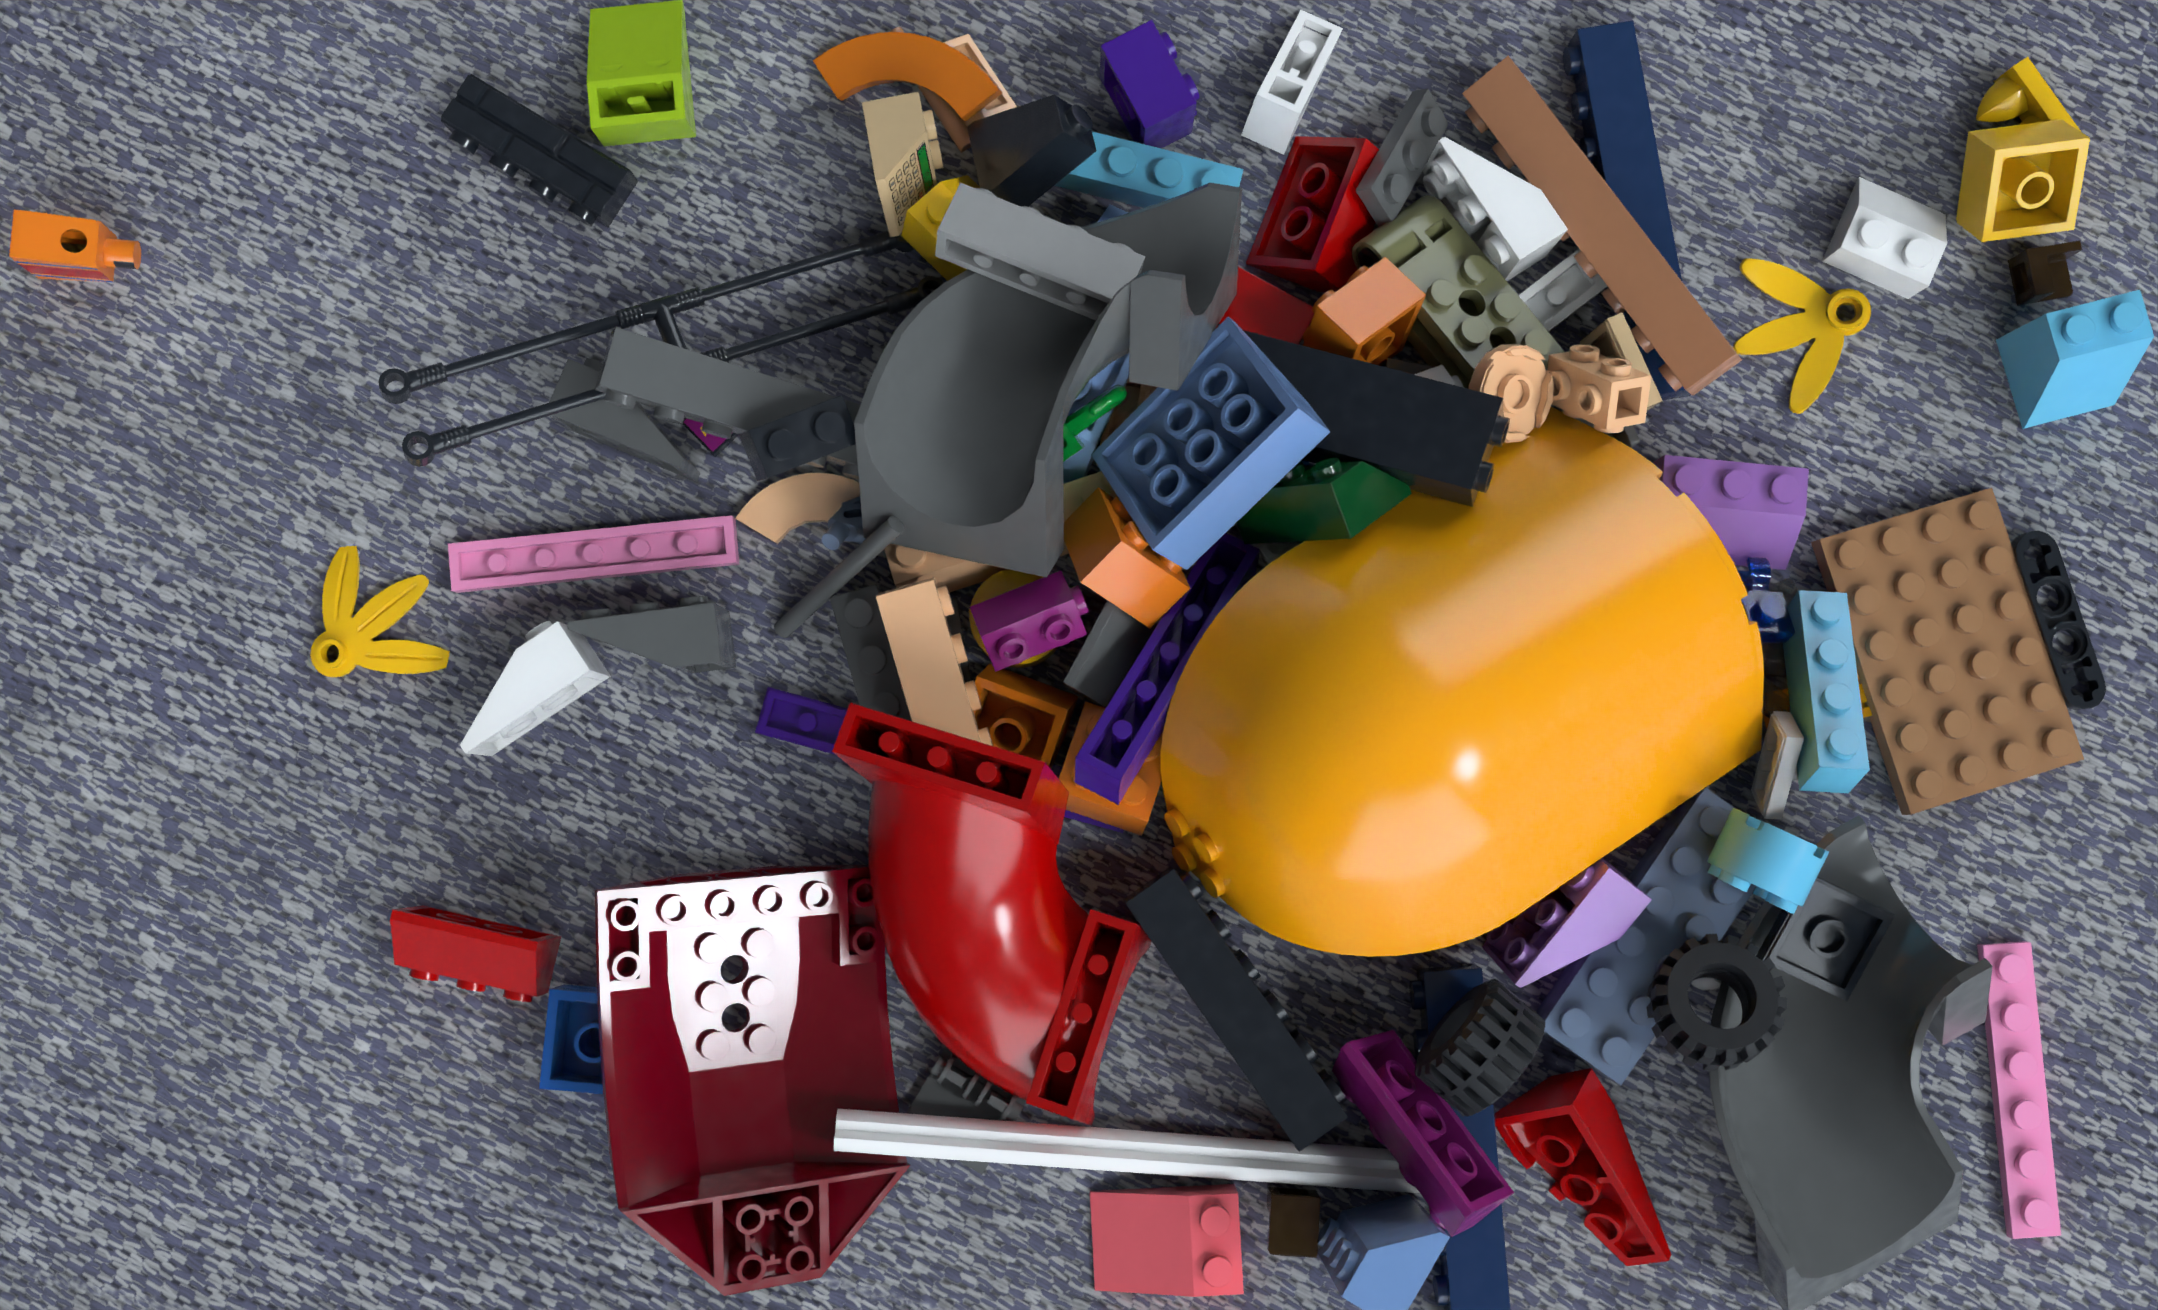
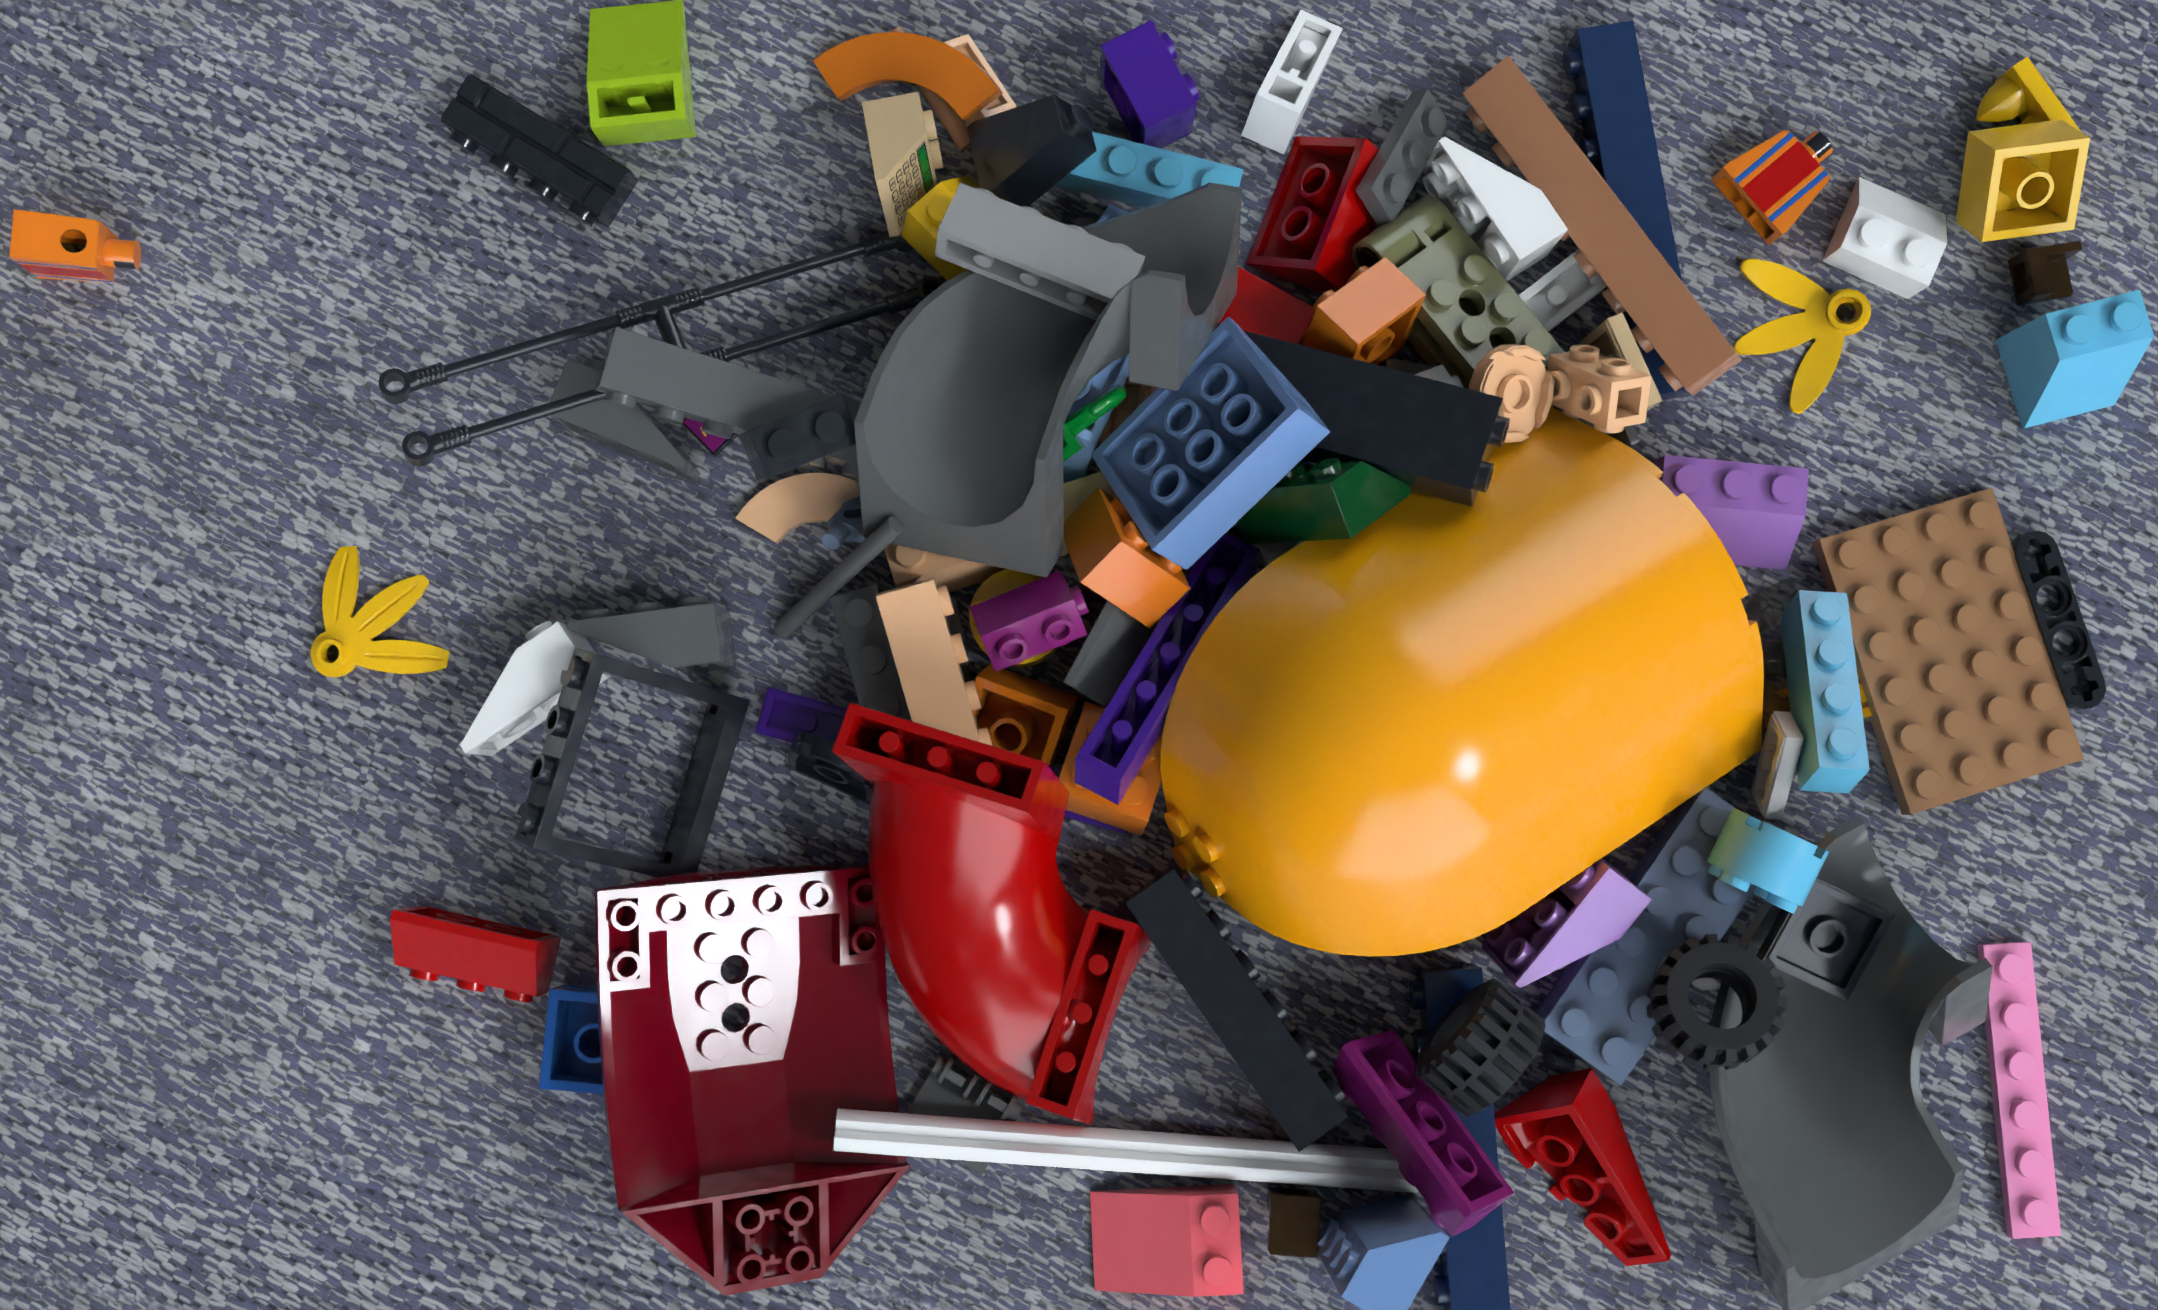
(593, 554): bright pink plate -> none
(699, 791): none -> black window
(814, 759): none -> black tile
(1765, 606): clear blue plate -> none
(1775, 181): none -> torso

